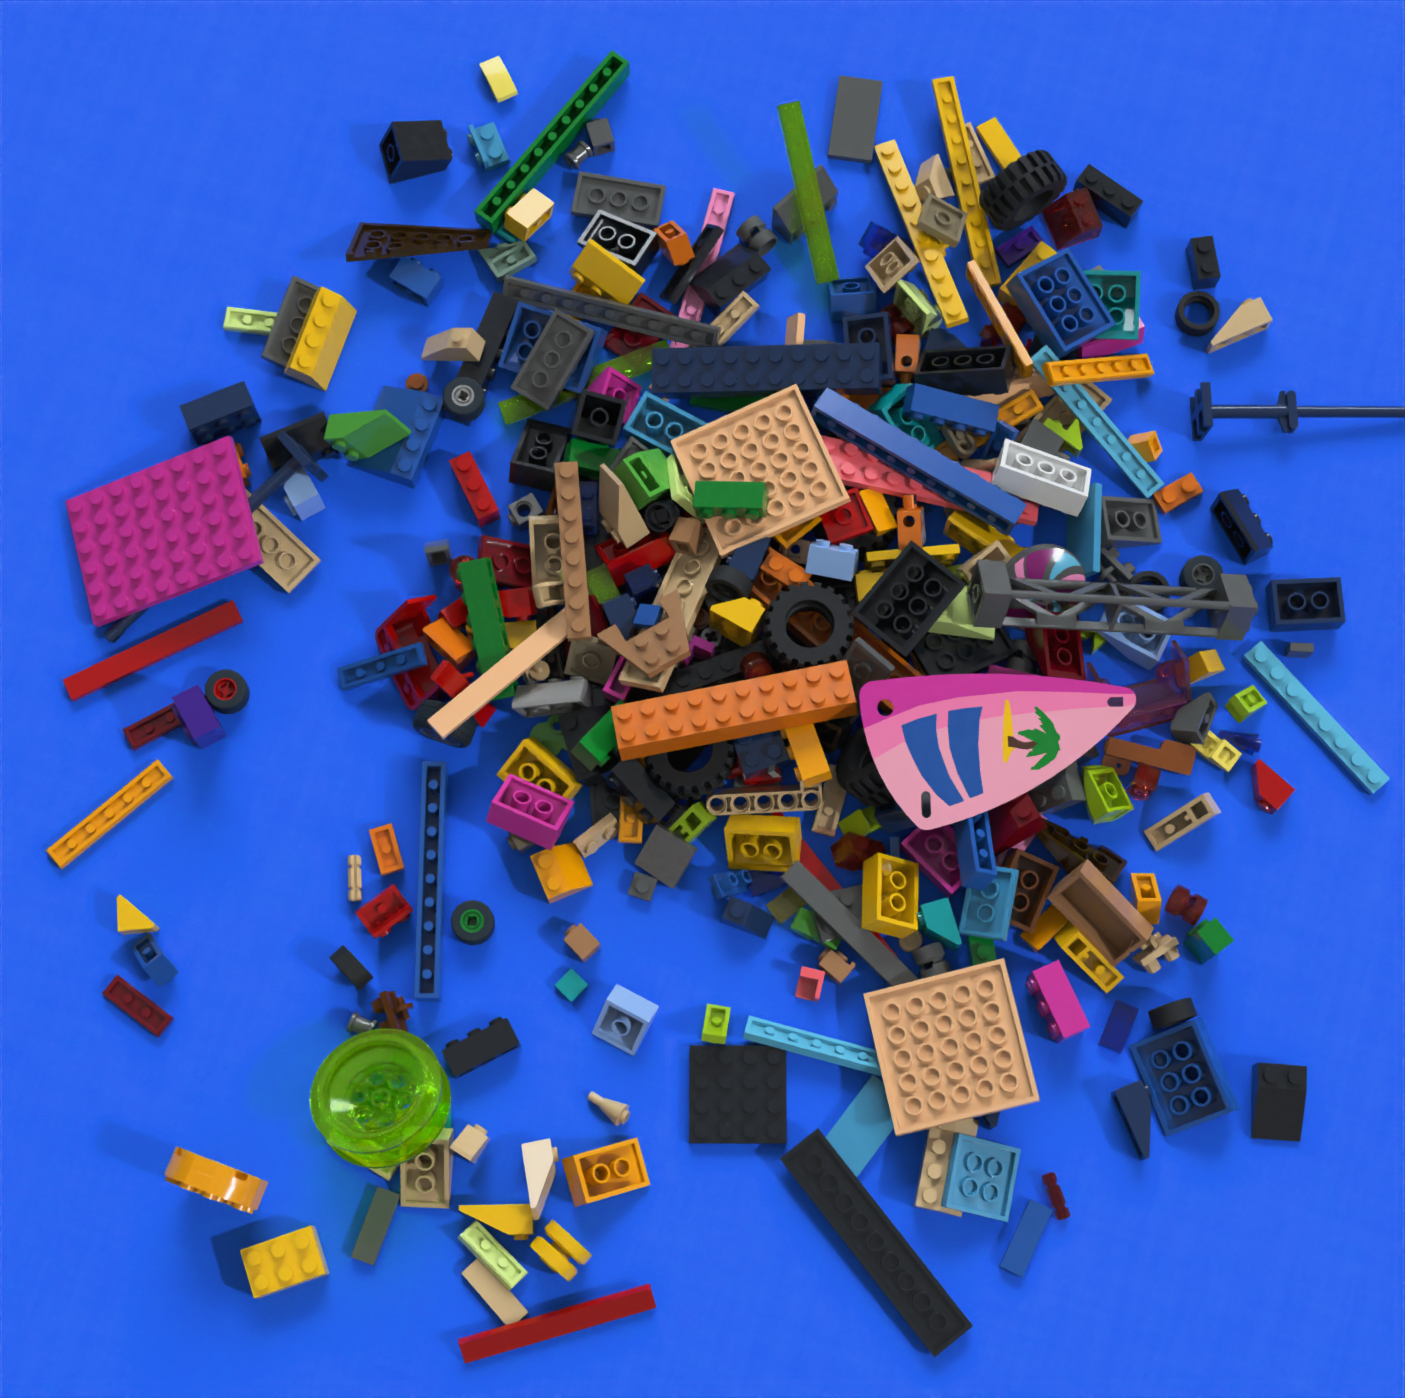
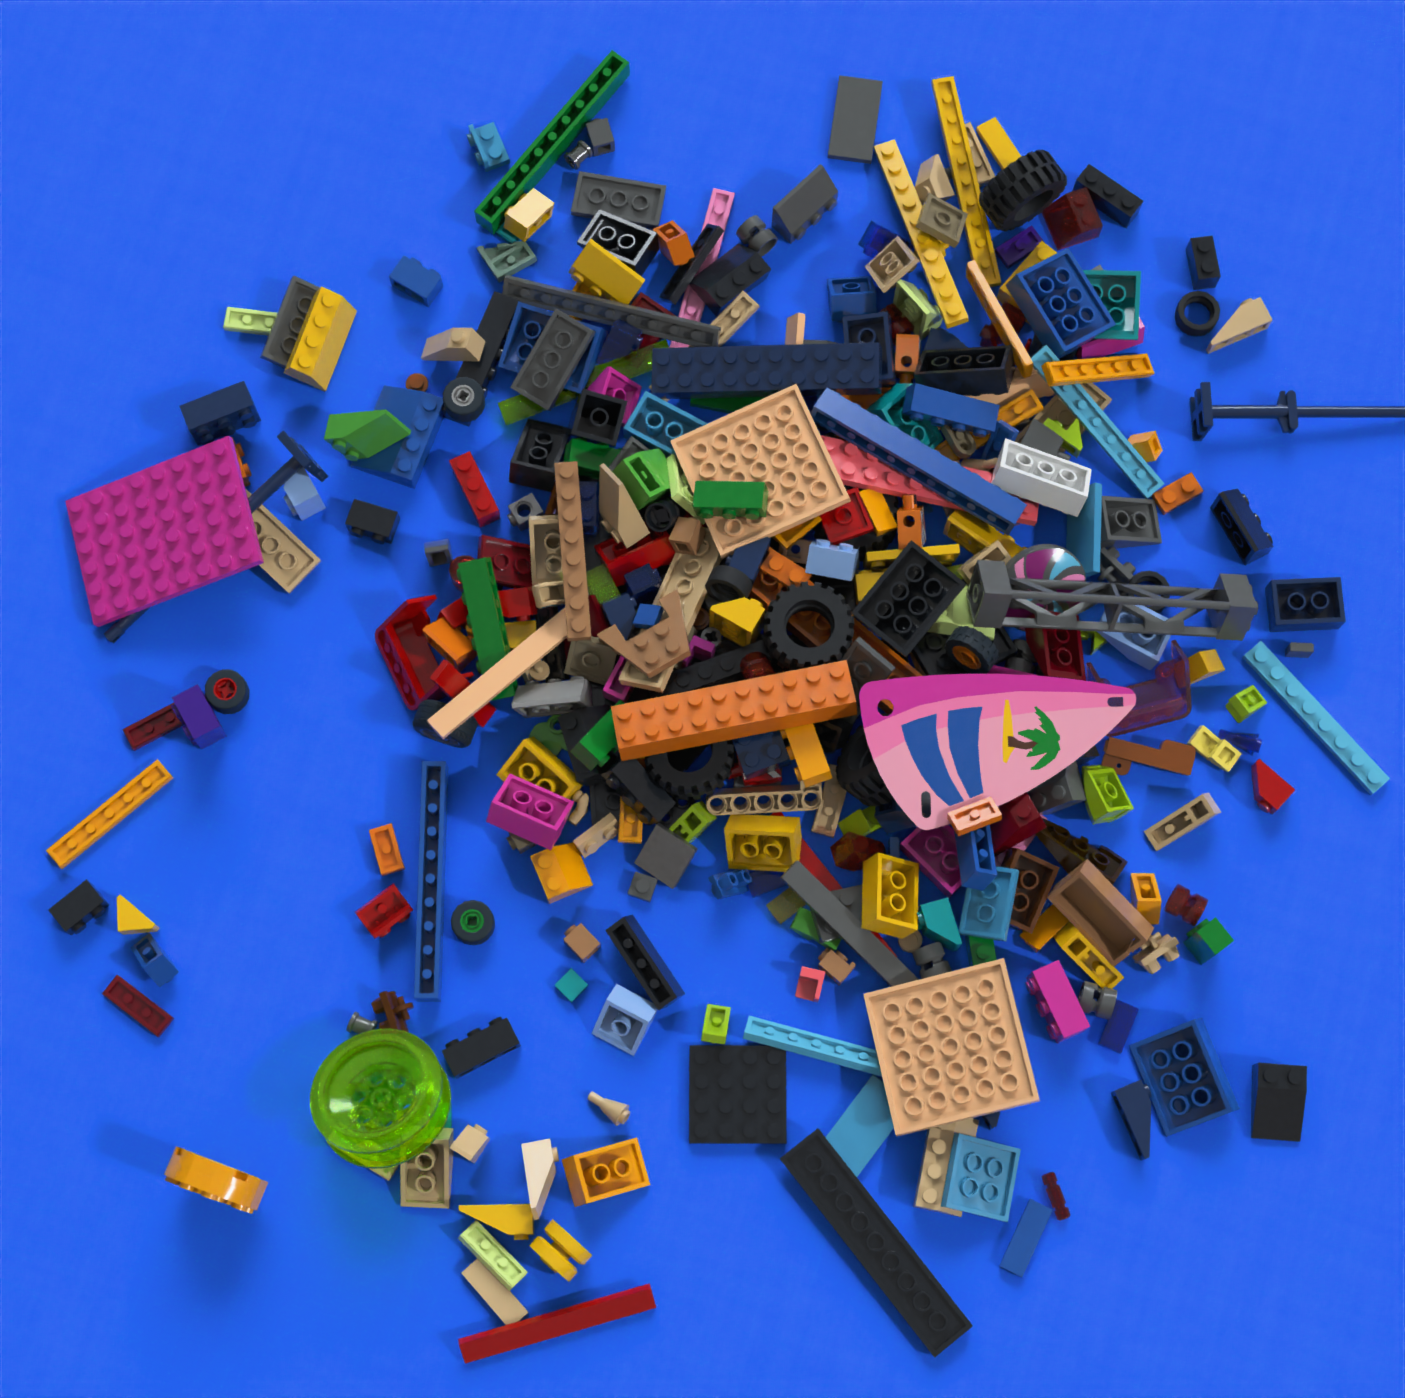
(79, 908): none -> black brick
(152, 650): red tile -> none
(284, 1262): yellow brick -> none
(308, 433): black slope -> none
(351, 967): black tyre -> none
(354, 878): tan axle -> none
(372, 522): none -> black brick
(375, 1226): dark grey tile -> none
(382, 666): blue tile -> none
(397, 240): dark brown wing -> none
(414, 149): black slope -> none
(498, 79): light yellow slope -> none
(581, 808): none -> tan arm
(620, 342): none -> clear blue slope
(645, 962): none -> black brick
(747, 917): dark blue slope -> none
(807, 192): clear neon green tile -> none
(971, 650): none -> black wheel
(974, 816): none -> plate
(1105, 1002): none -> dark grey wheel
(1143, 781): clear red slope -> none
(1172, 1013): black tyre -> none
(1194, 720): dark grey slope -> none
(1200, 568): black wheel -> none

